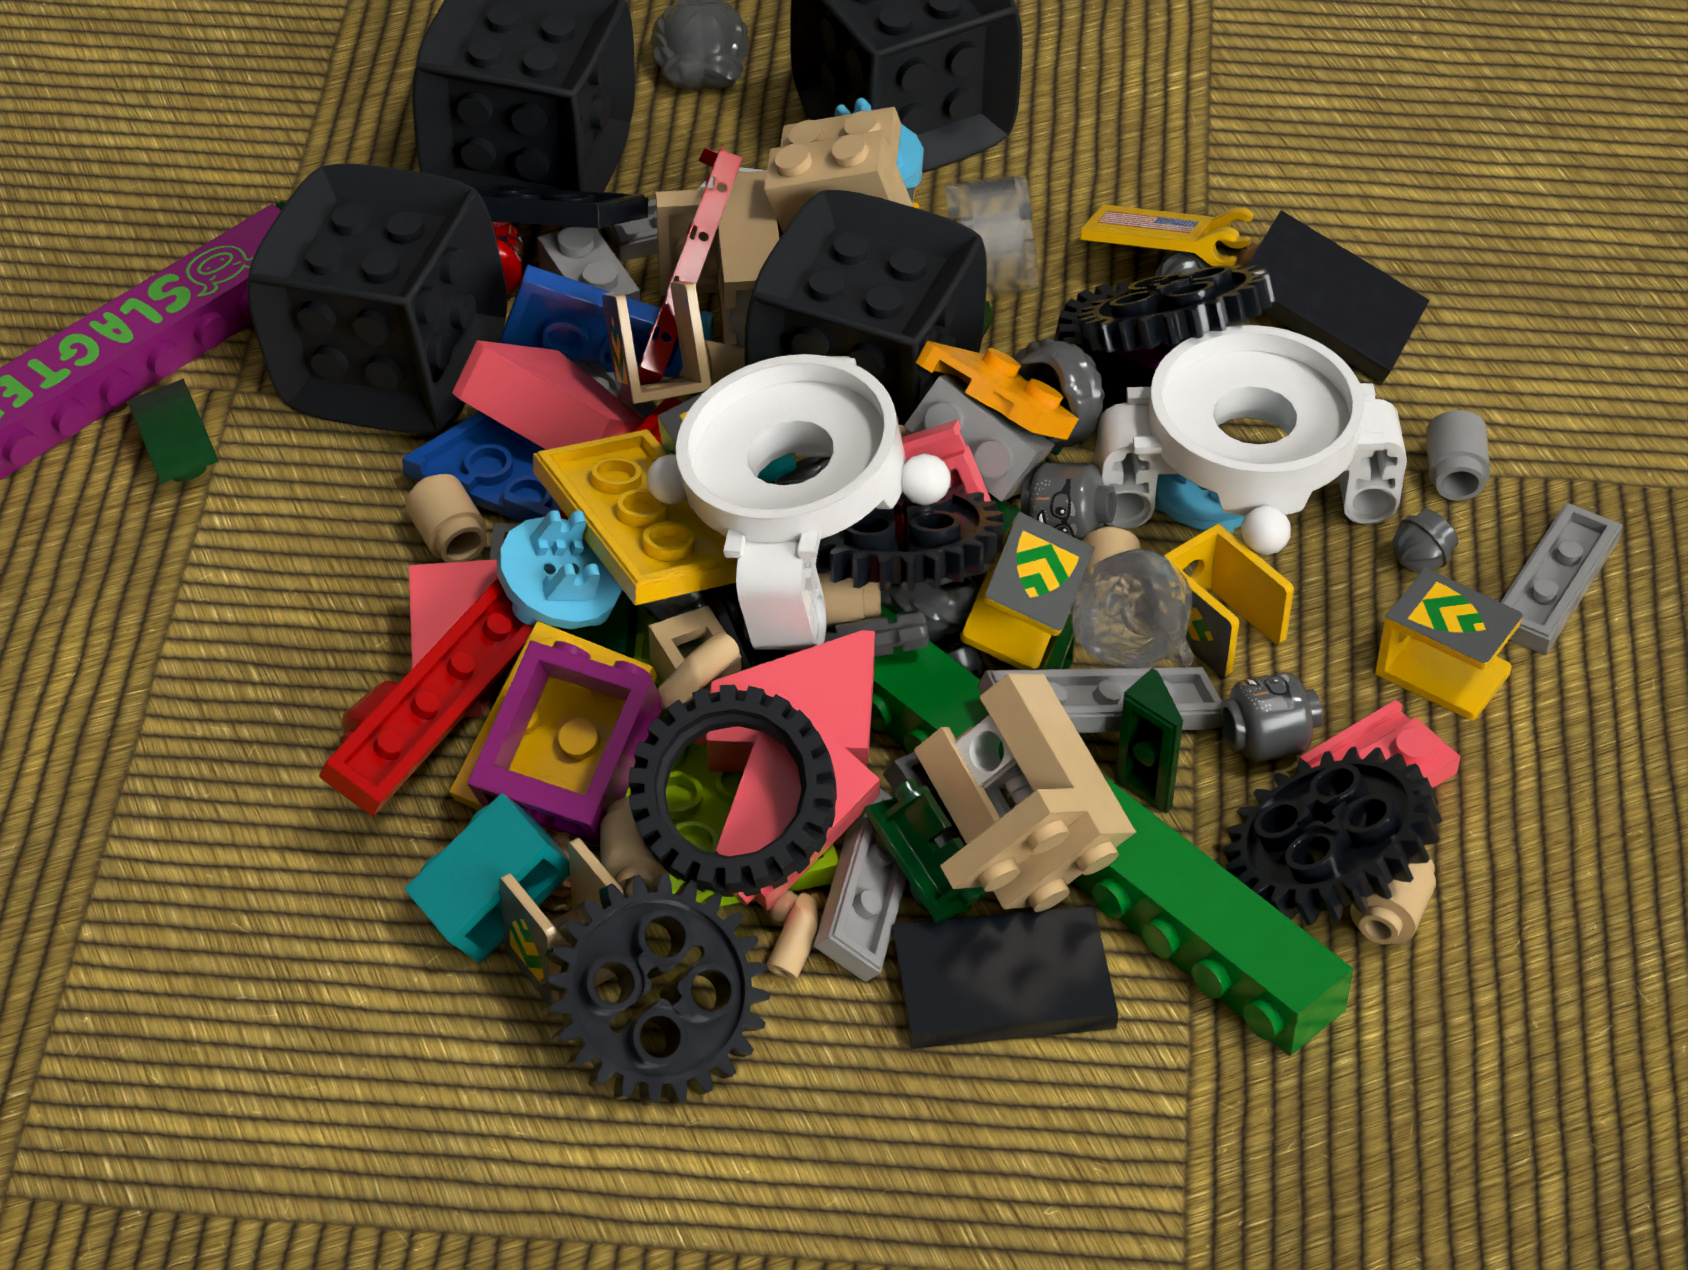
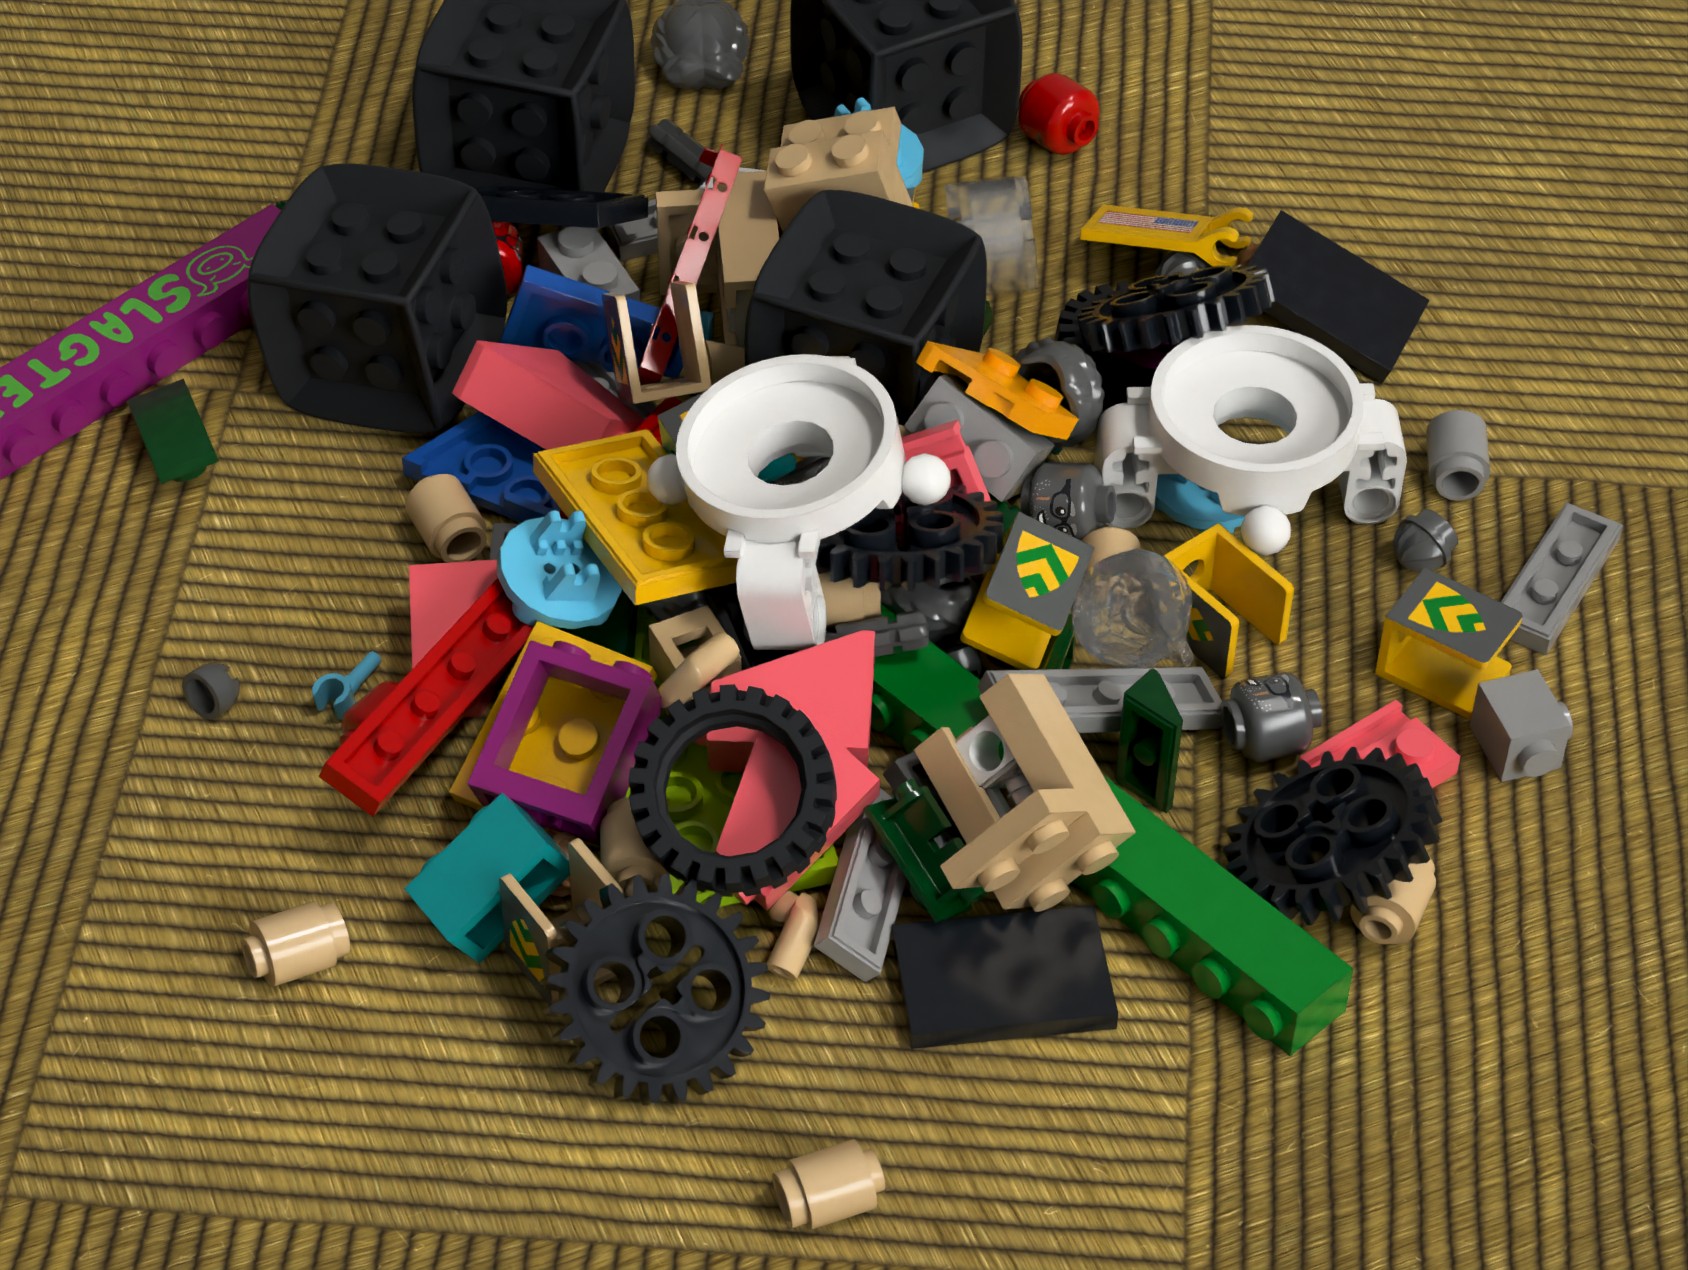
(210, 689): none -> dark grey hinge
(295, 943): none -> tan brick
(343, 687): none -> medium azure hand
(679, 150): none -> dark grey axle
(828, 1185): none -> tan brick
(1058, 113): none -> red head
(1520, 725): none -> light grey brick

